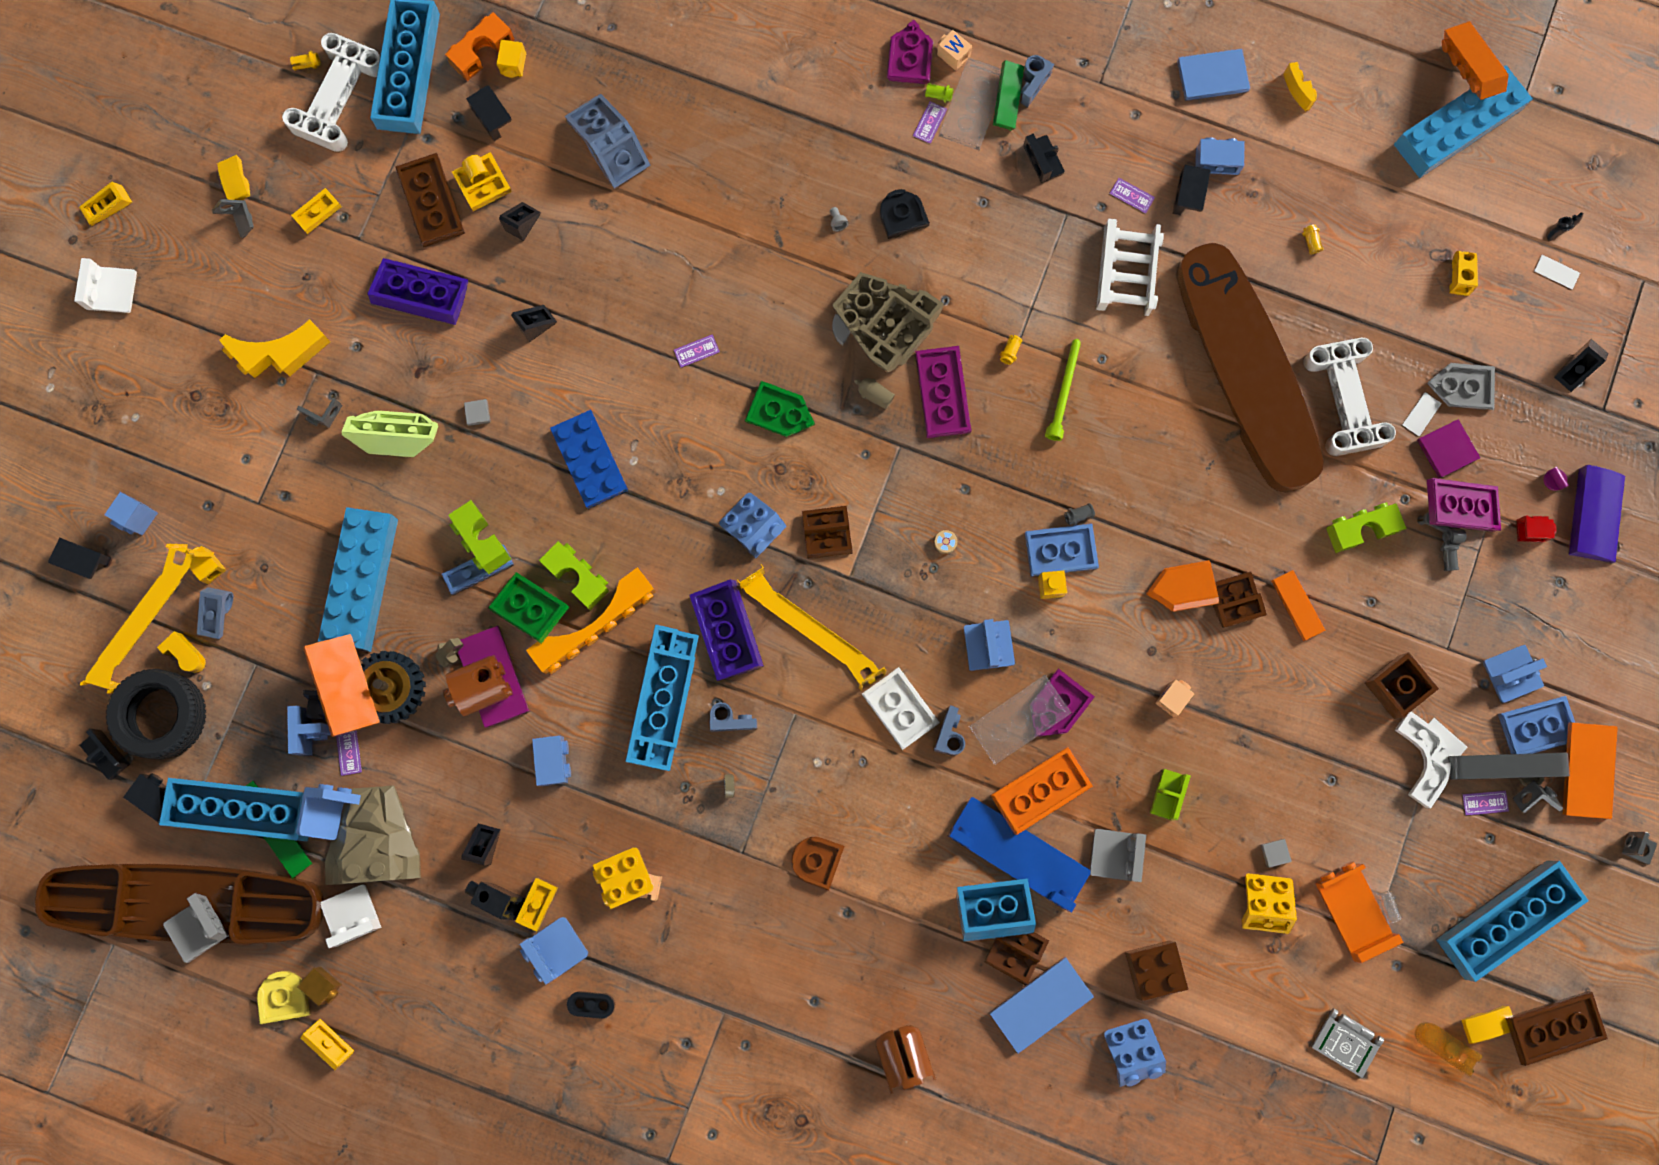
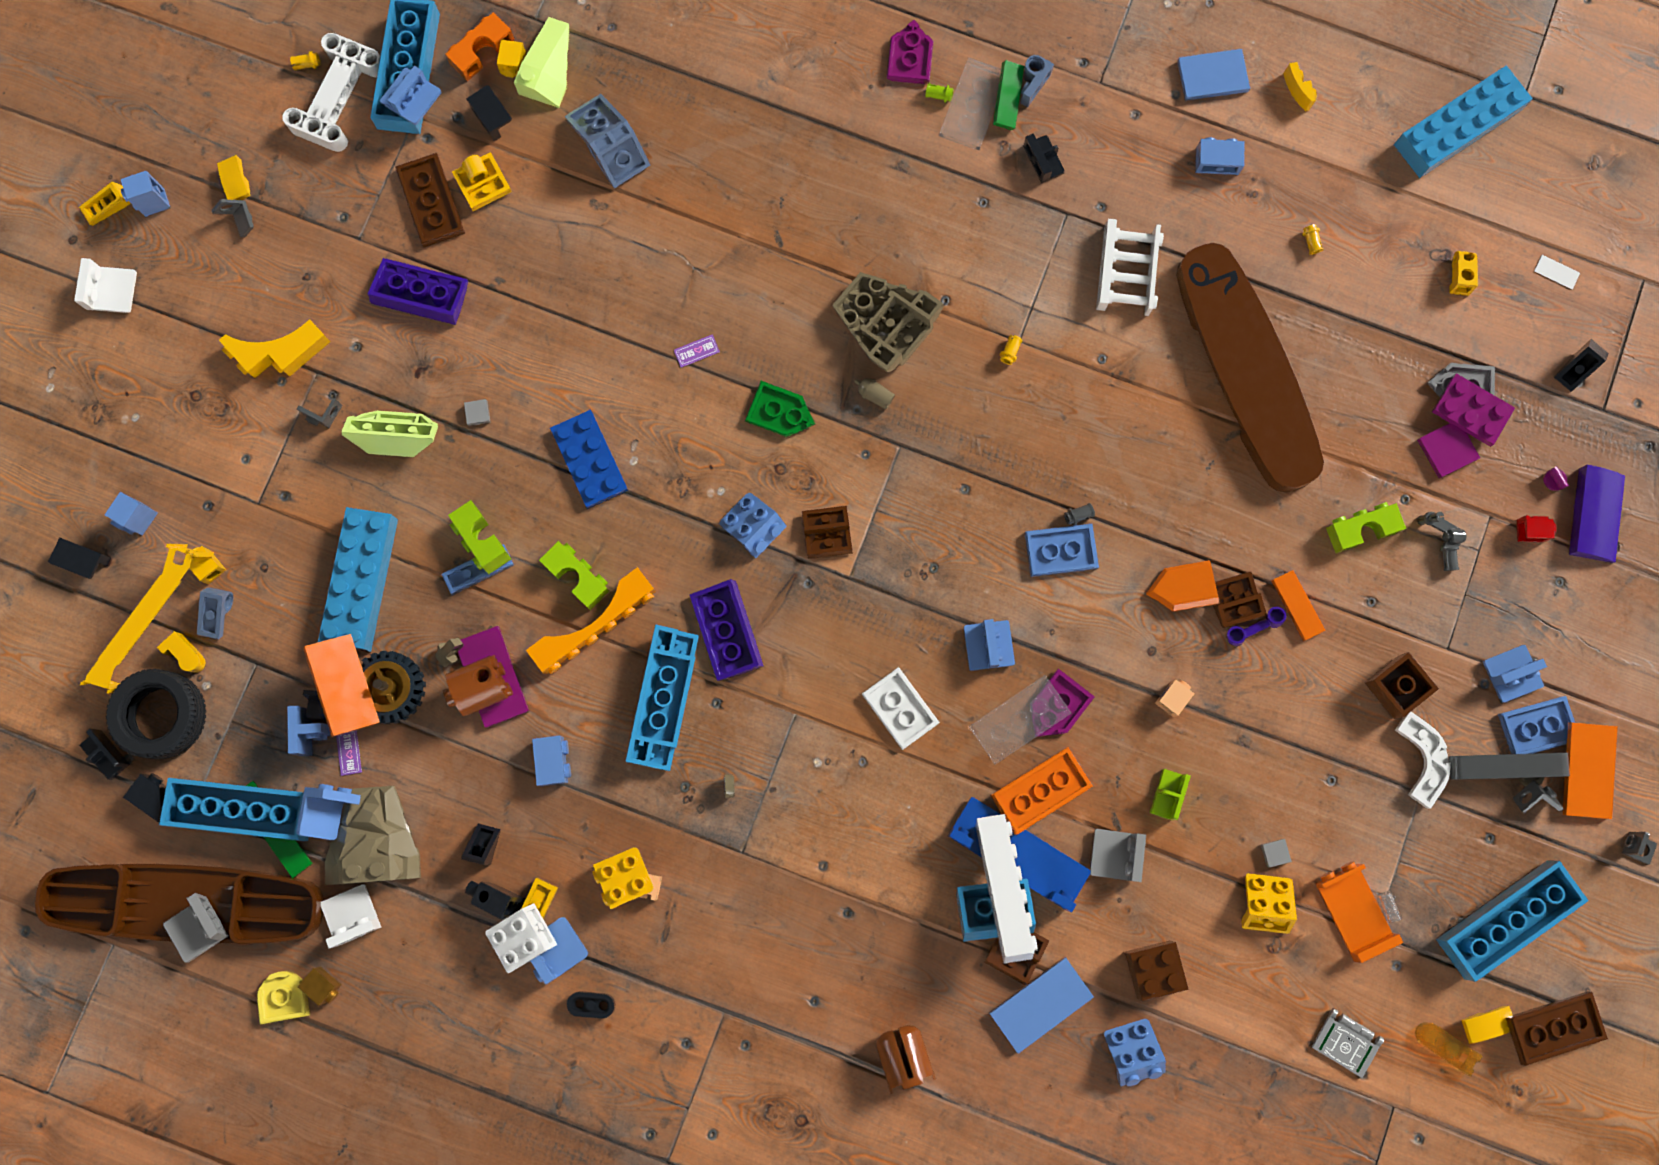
(144, 193): none -> medium blue brick
(316, 211): yellow plate -> none
(327, 1044): yellow plate -> none
(411, 95): none -> medium blue bracket
(519, 220): black slope -> none
(520, 938): none -> white bracket
(528, 607): green tile -> none
(533, 321): black slope -> none
(545, 65): none -> yellowish green wedge
(743, 722): sand blue plate -> none
(760, 590): yellow piece -> none
(816, 861): dark orange tile -> none
(838, 221): light grey piece -> none
(840, 330): light grey tile -> none
(902, 213): black tile -> none
(930, 122): medium lavender sticker -> none
(943, 392): magenta tile -> none
(945, 542): tan tile -> none
(951, 720): sand blue plate -> none
(953, 50): light nougat brick -> none
(1004, 889): none -> white brick
(1052, 584): yellow brick -> none
(1055, 430): lime piece -> none
(1132, 195): medium lavender sticker -> none
(1191, 189): black panel -> none
(1275, 618): none -> dark purple bar
(1349, 396): white beam -> none
(1422, 414): white sticker -> none
(1454, 745): white sticker -> none
(1463, 505): magenta tile -> none
(1473, 410): none -> magenta plate
(1475, 60): orange brick -> none
(1485, 802): medium lavender sticker -> none
(1564, 224): black piece -> none

